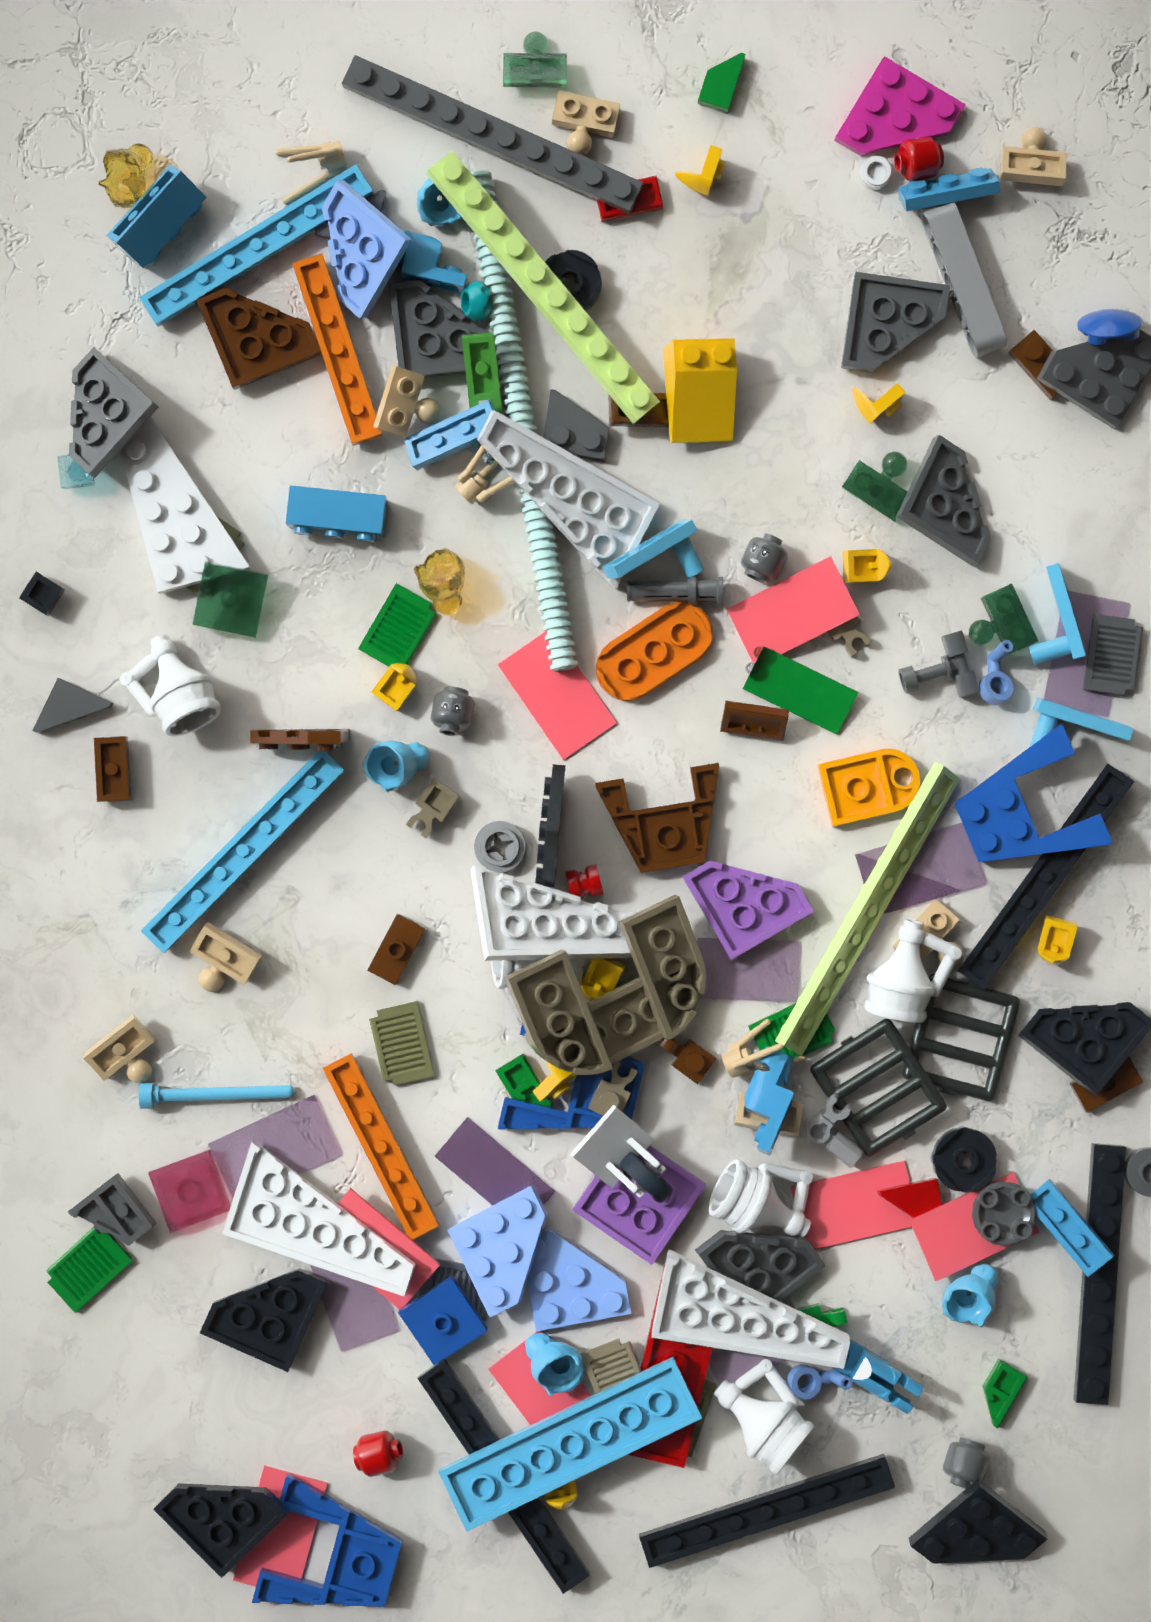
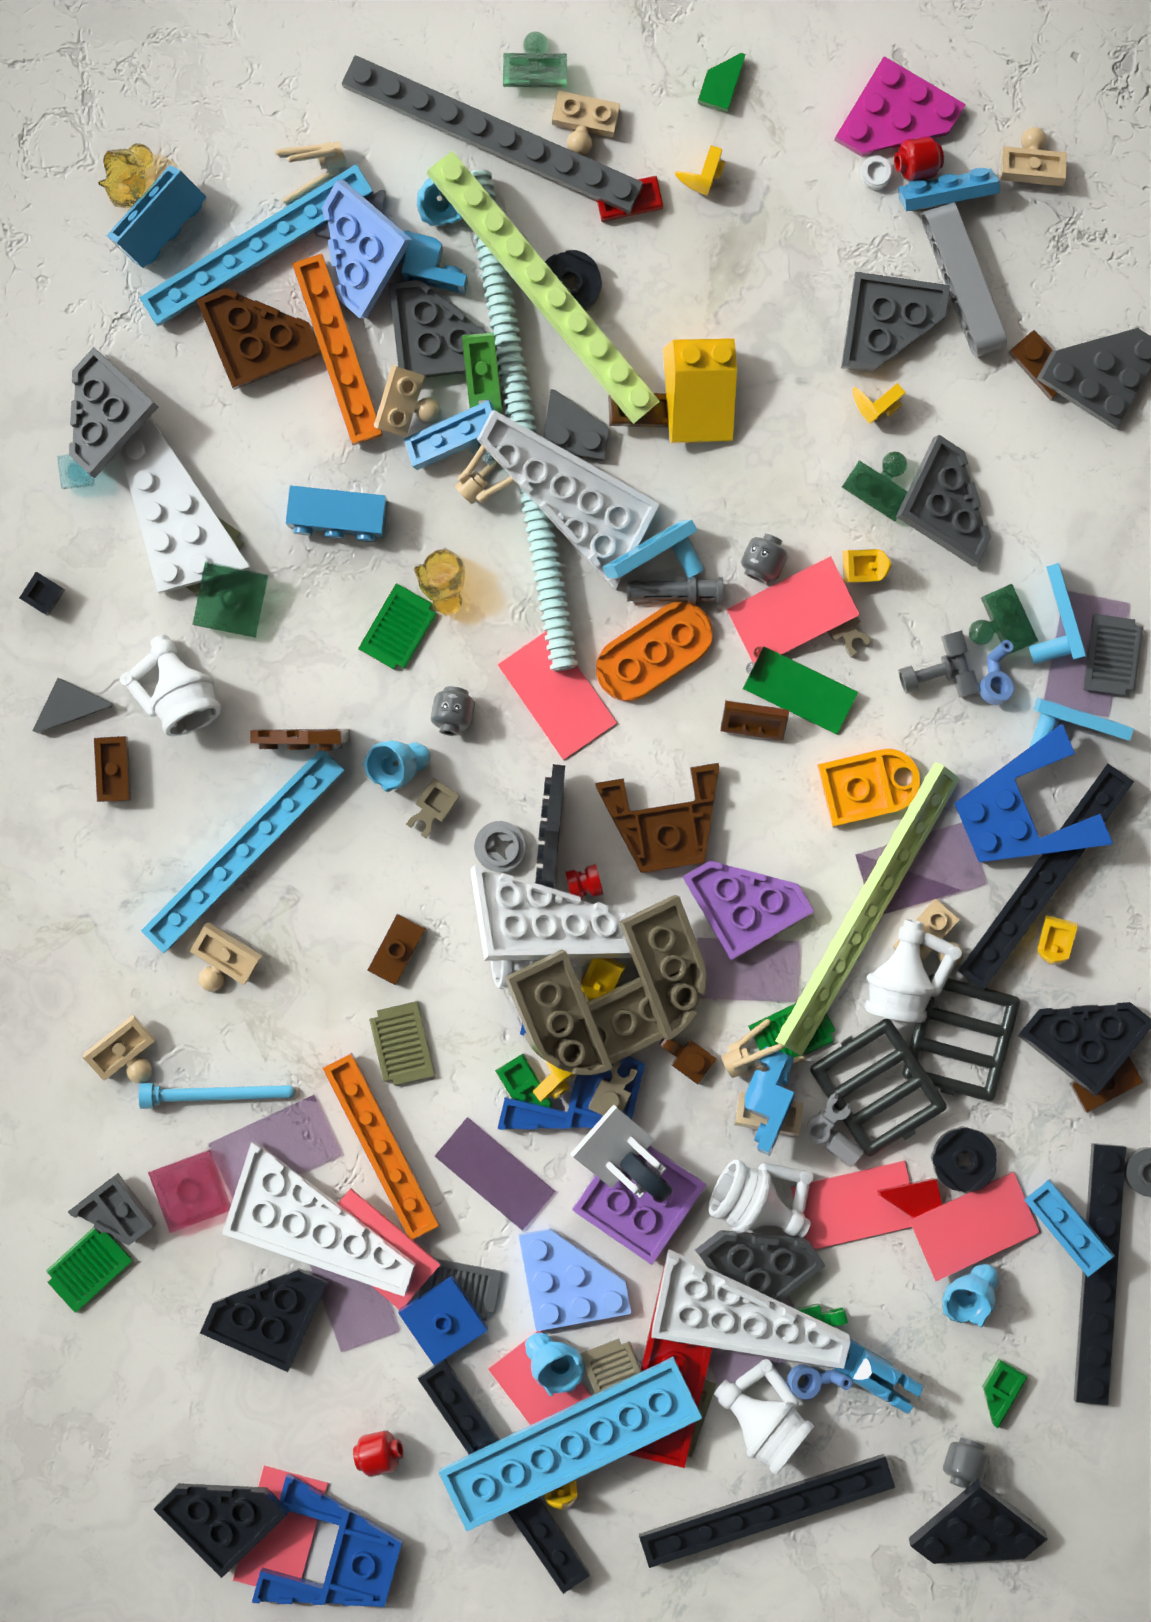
(396, 685): yellow plate -> none
(475, 301): teal plate -> none
(501, 1248): light blue plate -> none
(1004, 1213): dark grey dish -> none
(1109, 324): blue dish -> none

